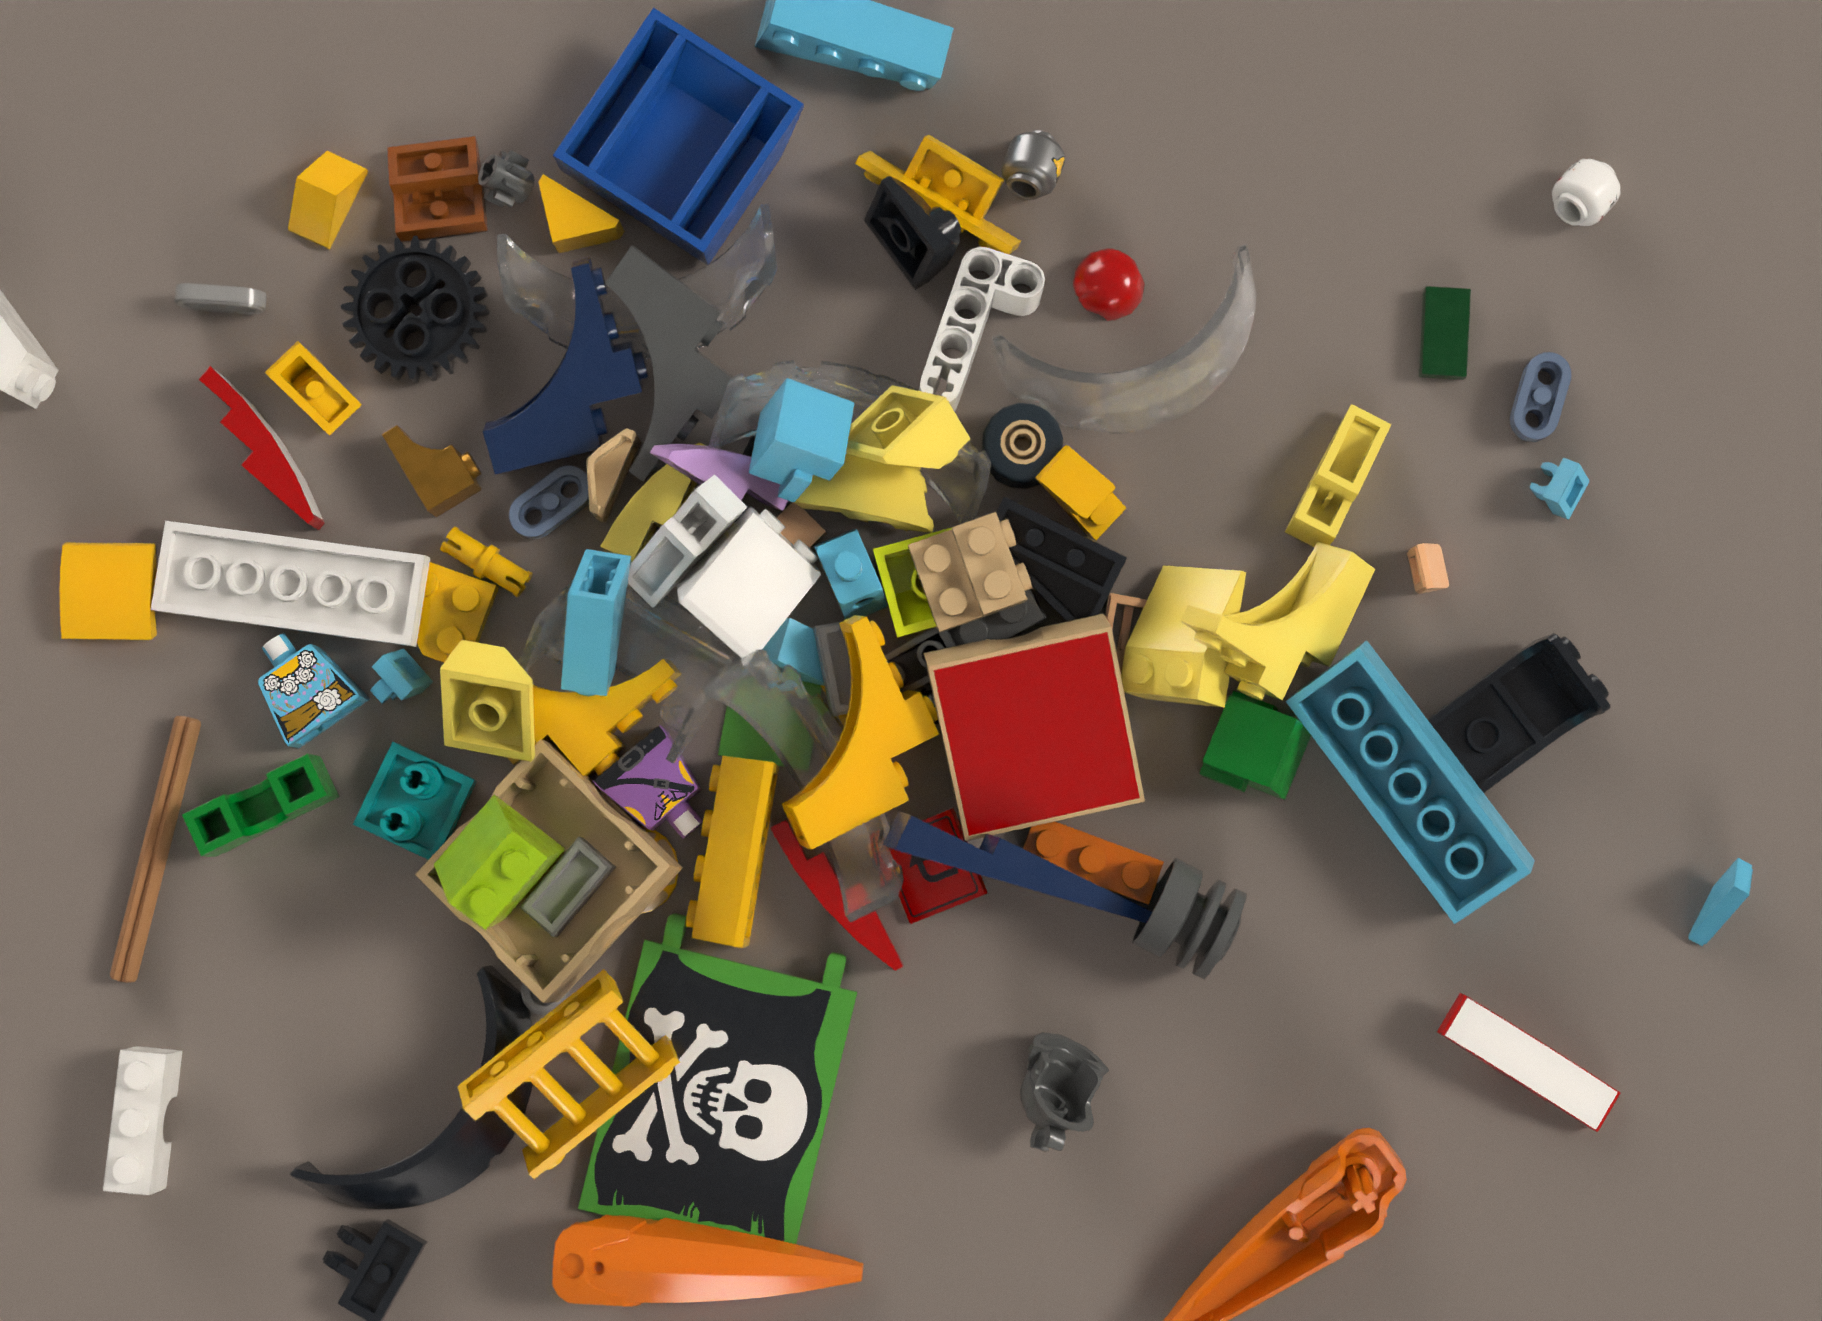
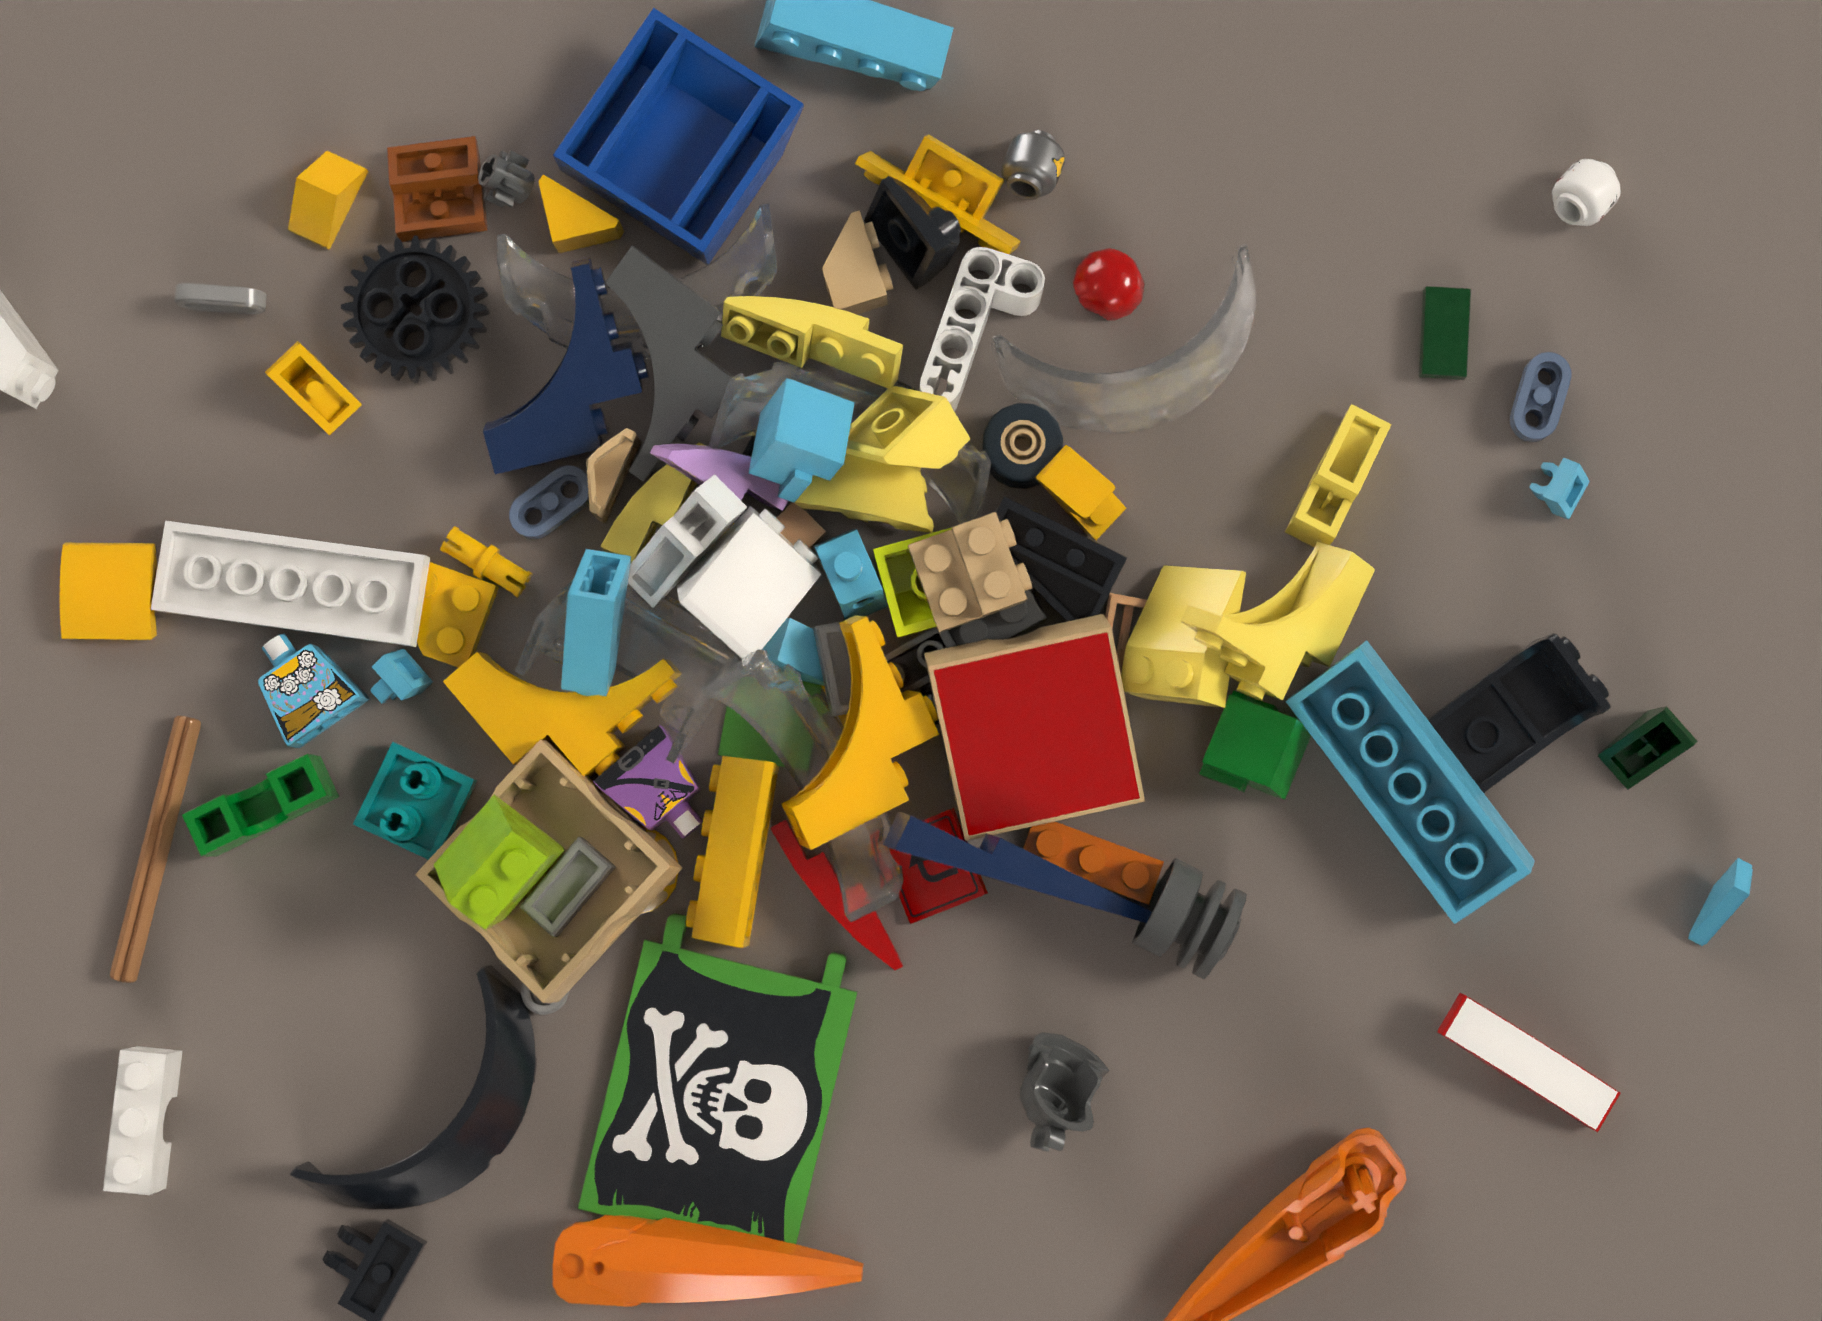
(270, 458): red slope -> none
(437, 475): pearl gold arch -> none
(487, 702): light yellow slope -> none
(557, 1034): yellow fence -> none
(807, 330): none -> light yellow slope
(852, 272): none -> tan slope
(1427, 568): light nougat slope -> none
(1646, 746): none -> dark green slope

